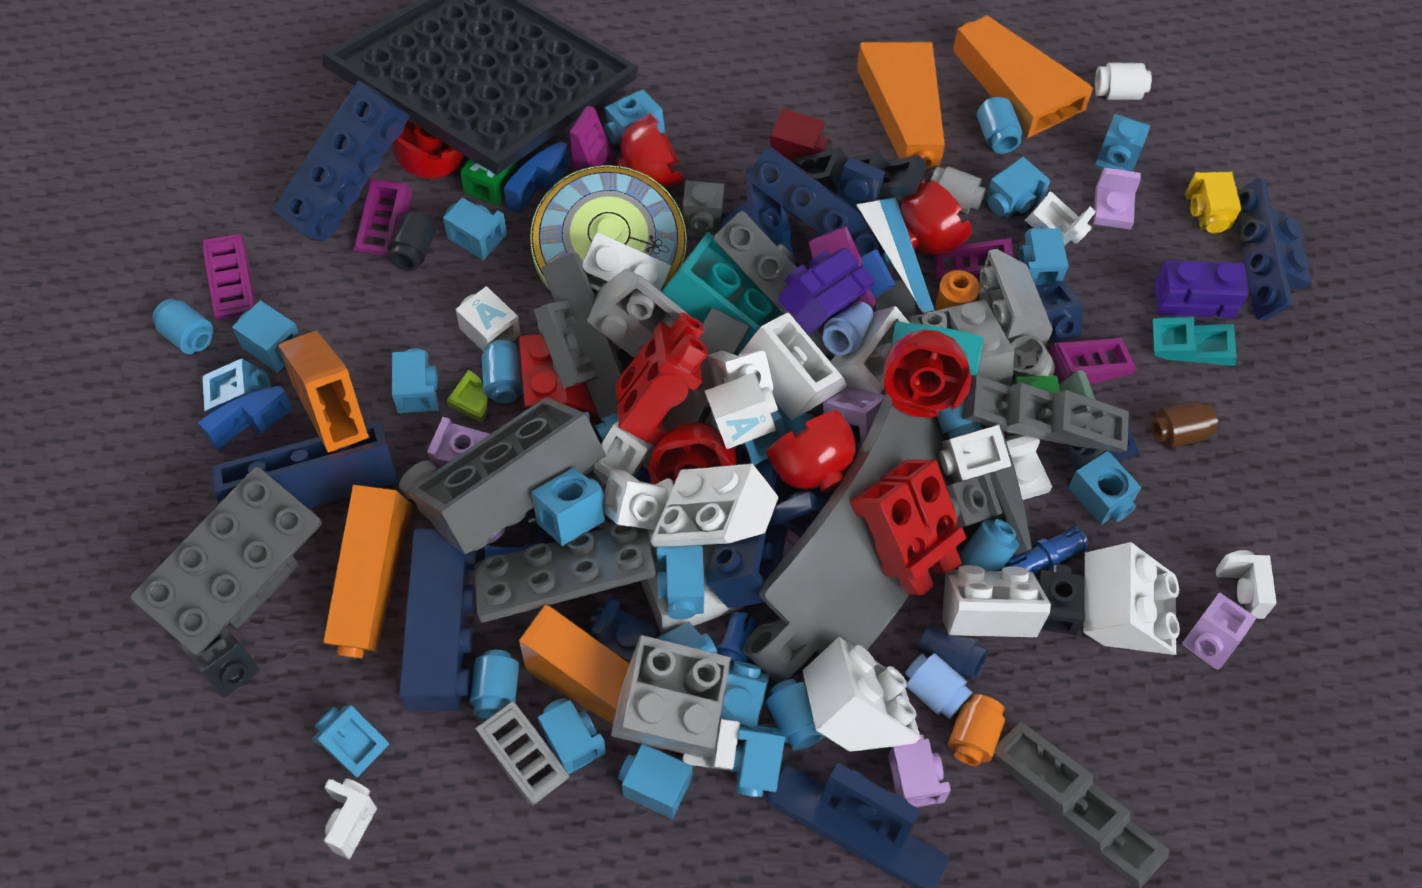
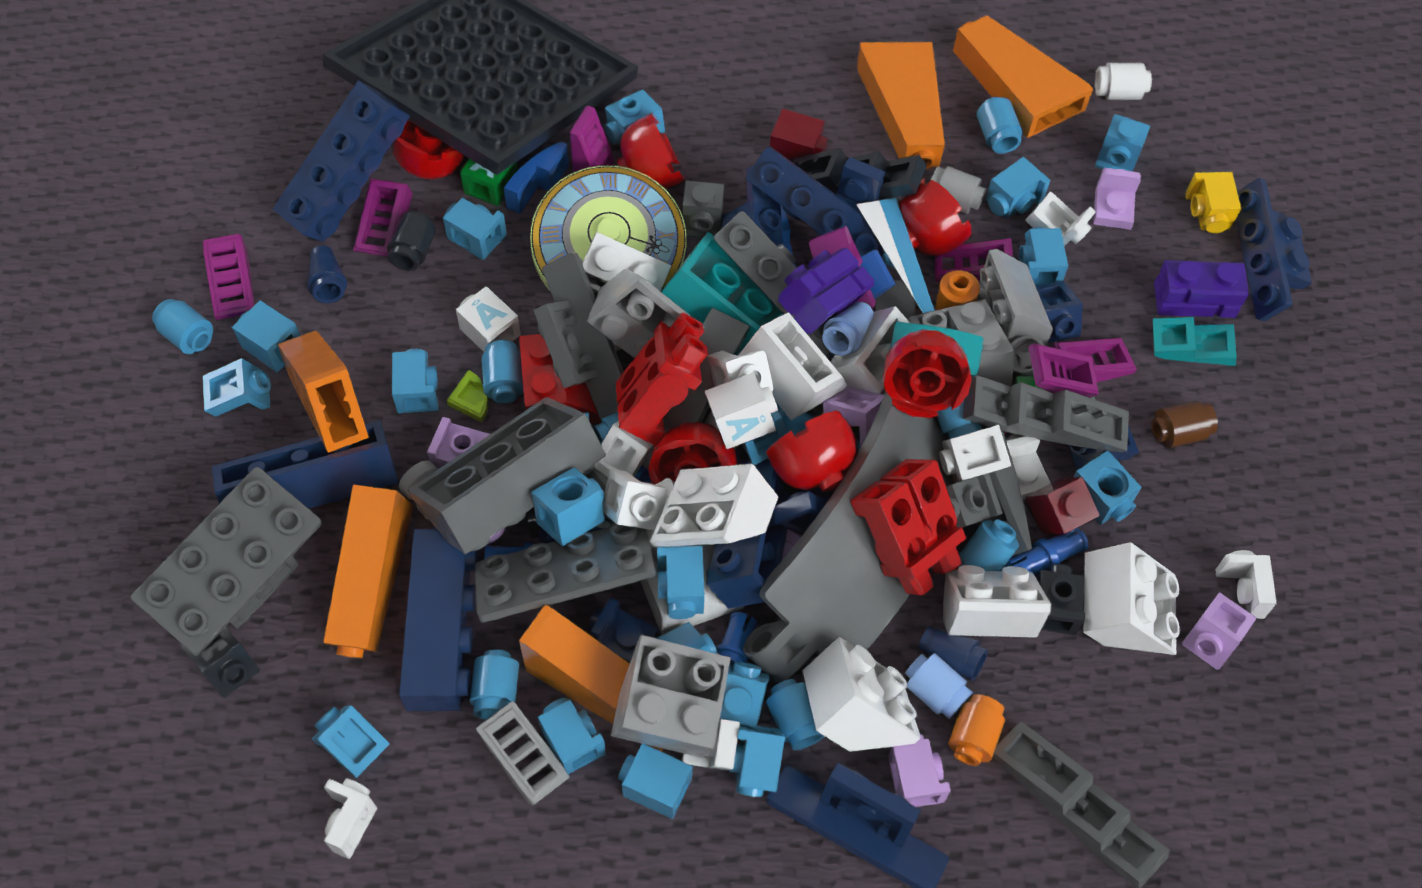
(256, 409): blue slope -> none
(325, 276): none -> dark blue cone
(1062, 506): none -> dark red brick
(1063, 370): none -> magenta slope

